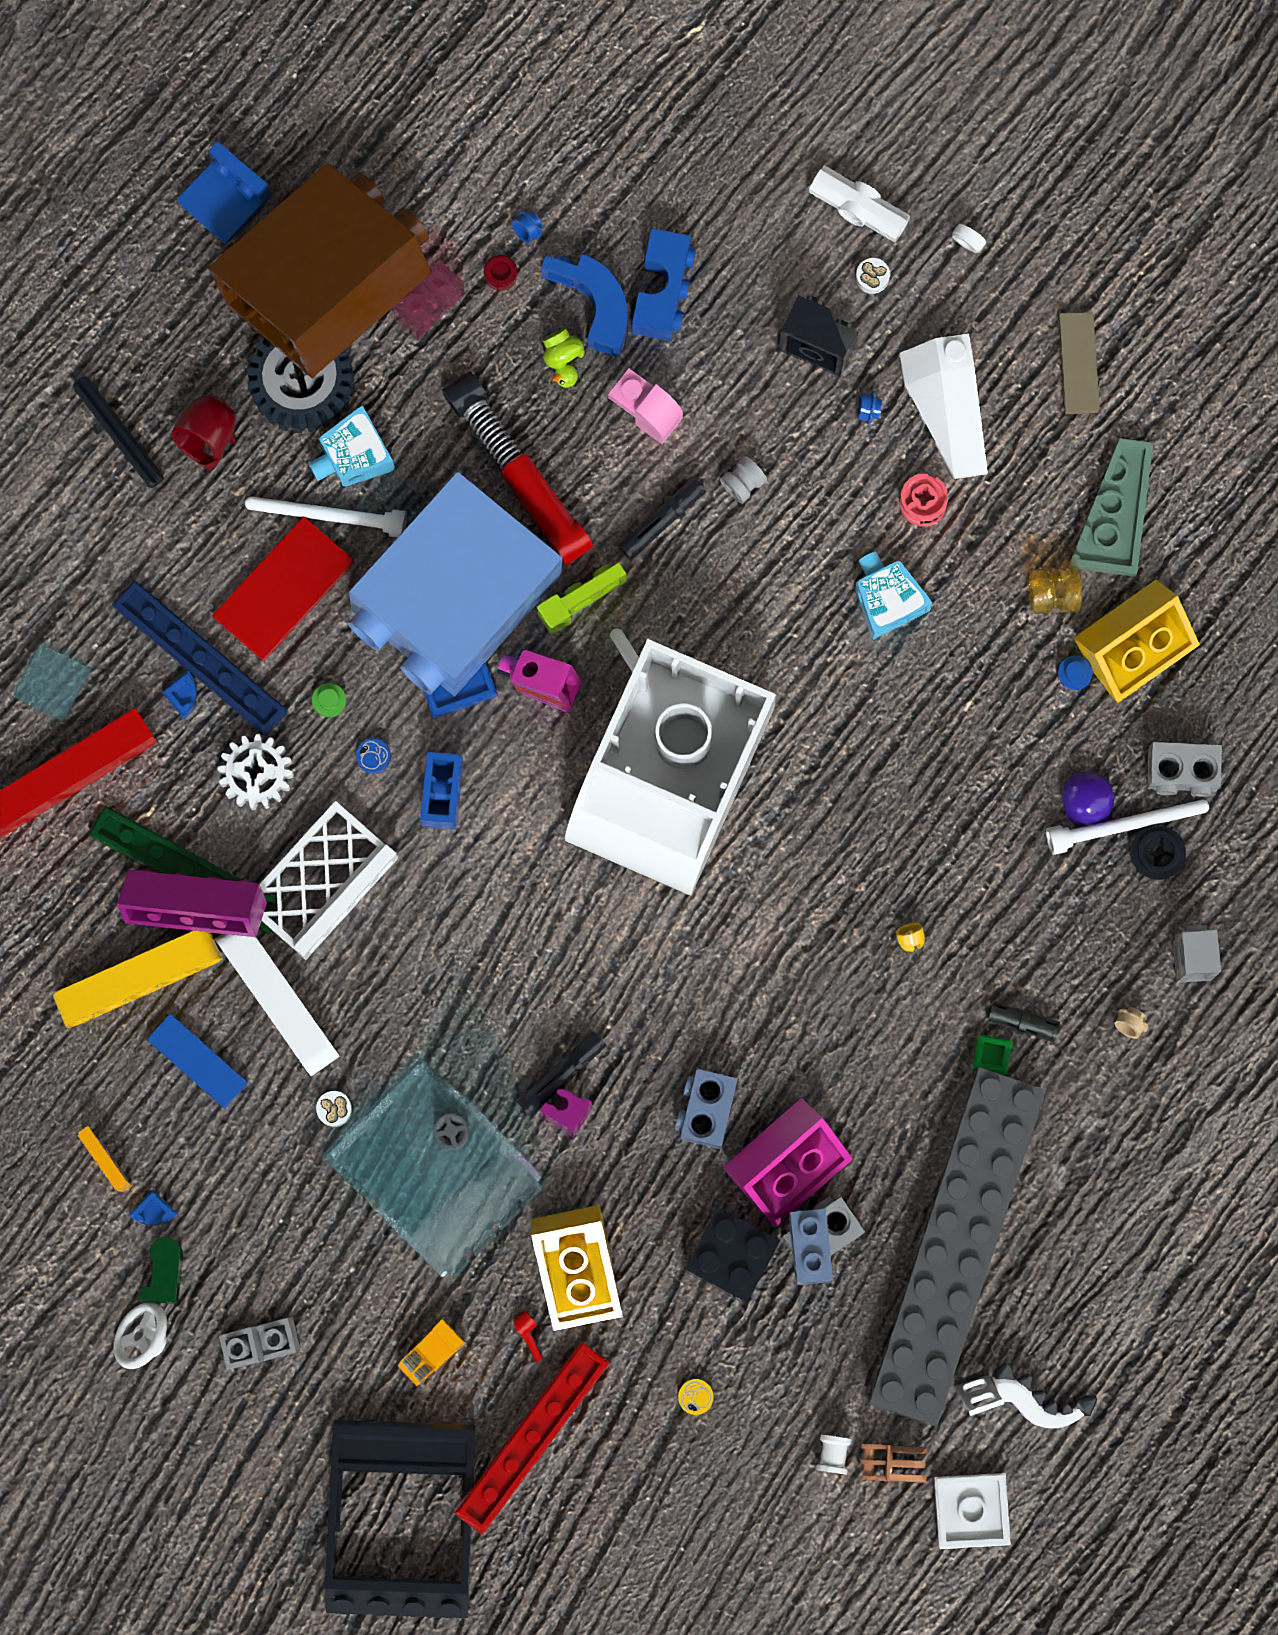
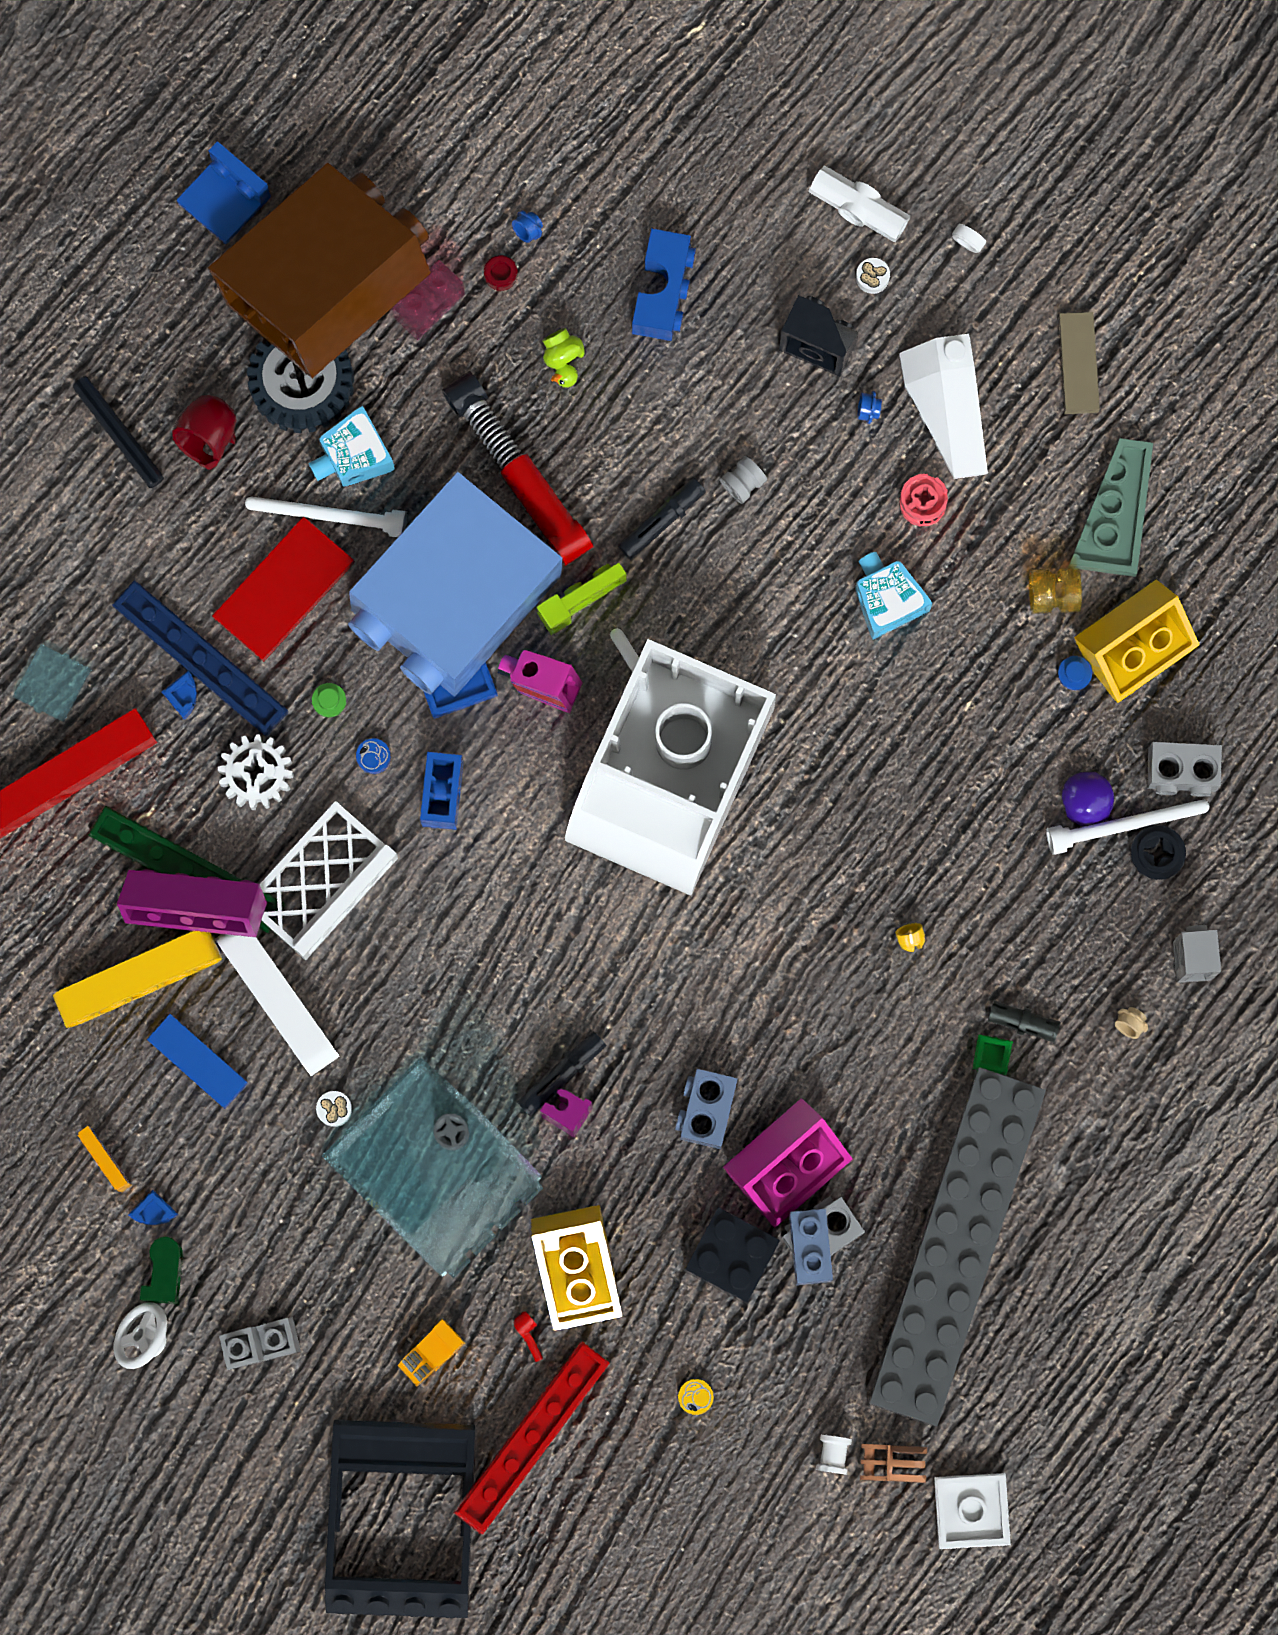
(605, 293): blue arch -> none
(649, 404): bright pink brick -> none
(1026, 1401): white piece -> none

